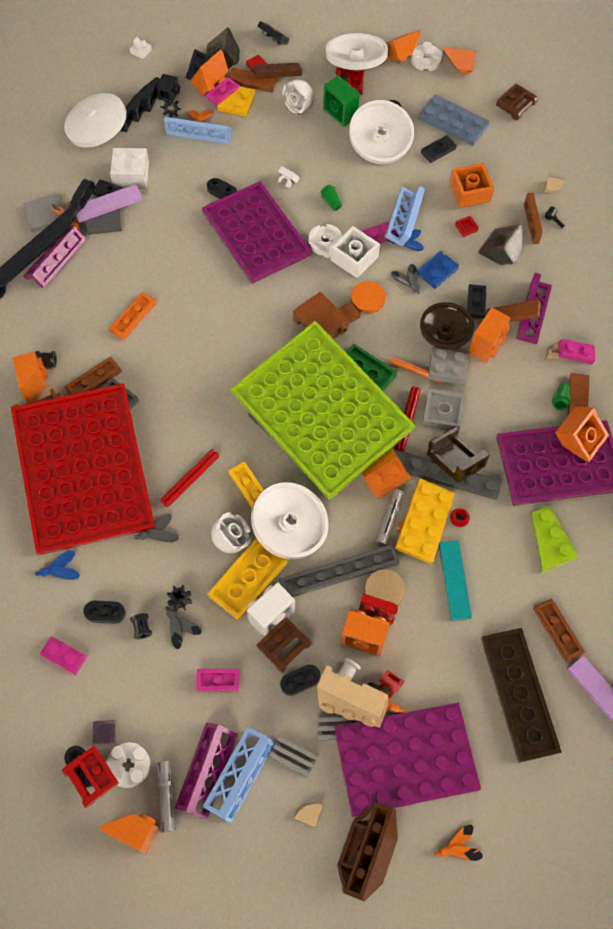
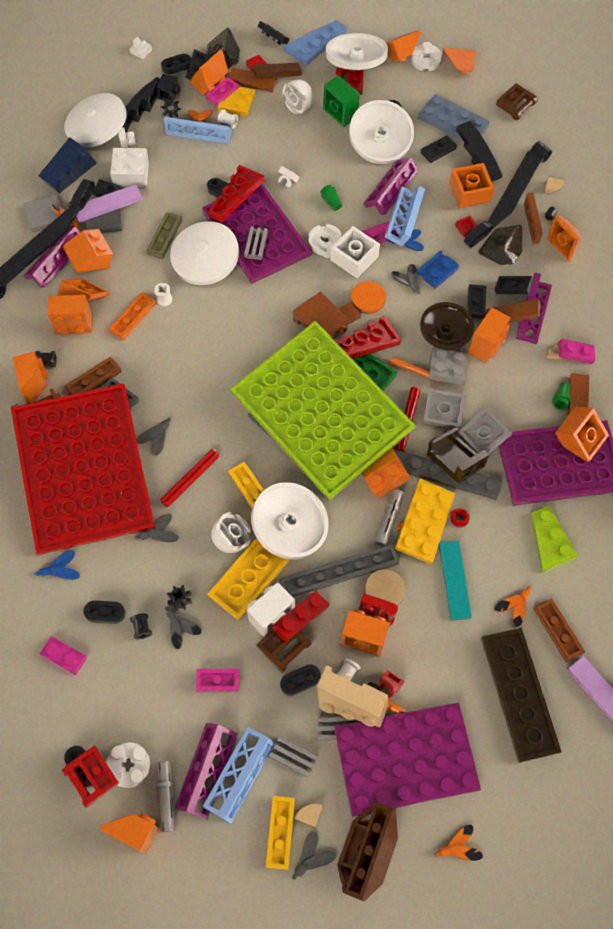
(67, 166): none -> dark blue wedge
(69, 314): none -> orange brick
(82, 287): none -> orange slope
(88, 251): none -> orange slope
(104, 732): tile -> none
(126, 138): none -> white tile
(156, 433): none -> dark grey piece
(163, 294): none -> white bush
(164, 235): none -> olive tile
(175, 64): none -> black plate
(204, 253): none -> white dish
(227, 119): none -> white bush
(238, 190): none -> red wing
(258, 232): none -> light grey tile
(280, 833): none -> yellow plate
(300, 616): none -> red plate
(312, 861): none -> dark grey piece
(313, 44): none -> medium blue wing
(371, 339): none -> red wing
(388, 188): none -> magenta fence
(478, 149): none -> black slope
(485, 432): none -> light grey plate
(512, 194): none -> black piece
(514, 285): none -> black plate
(516, 601): none -> orange piece
(564, 237): none -> orange slope

